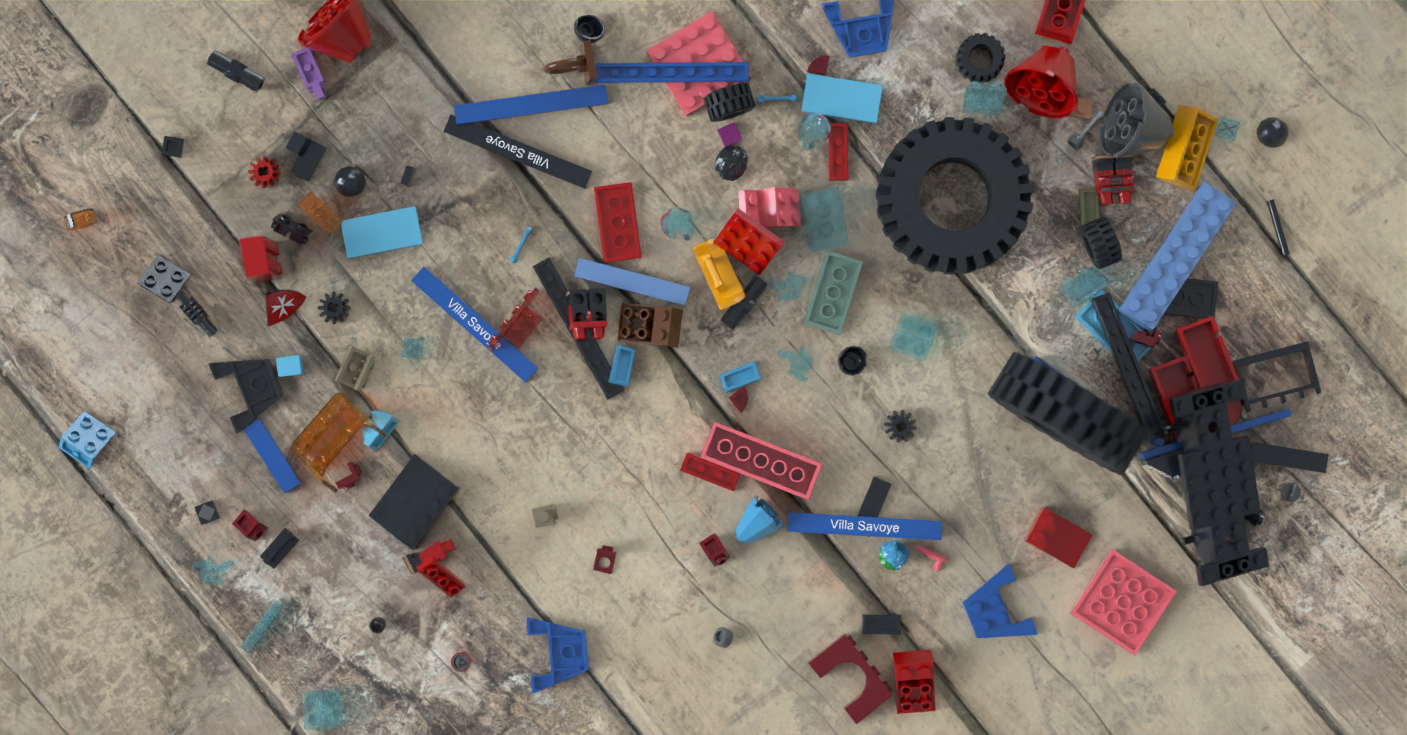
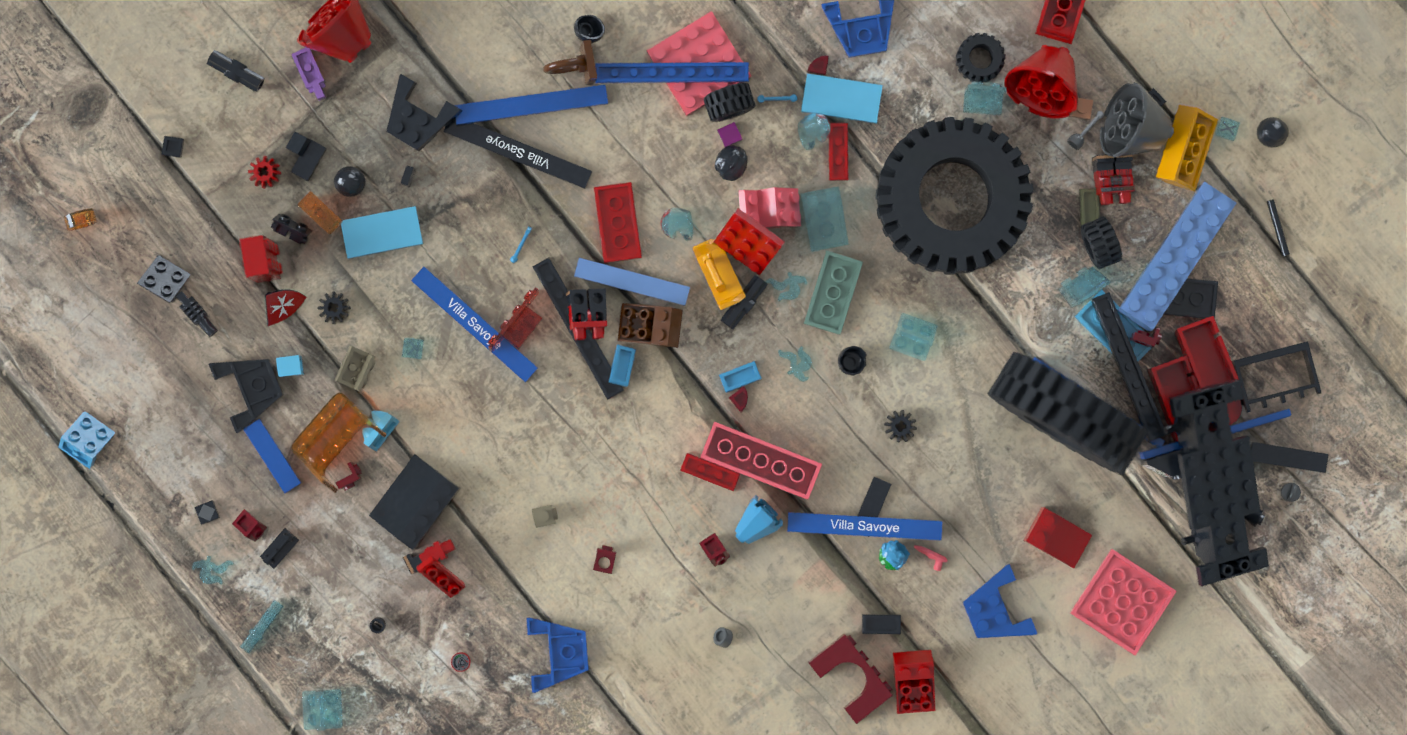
(413, 124): none -> black wing

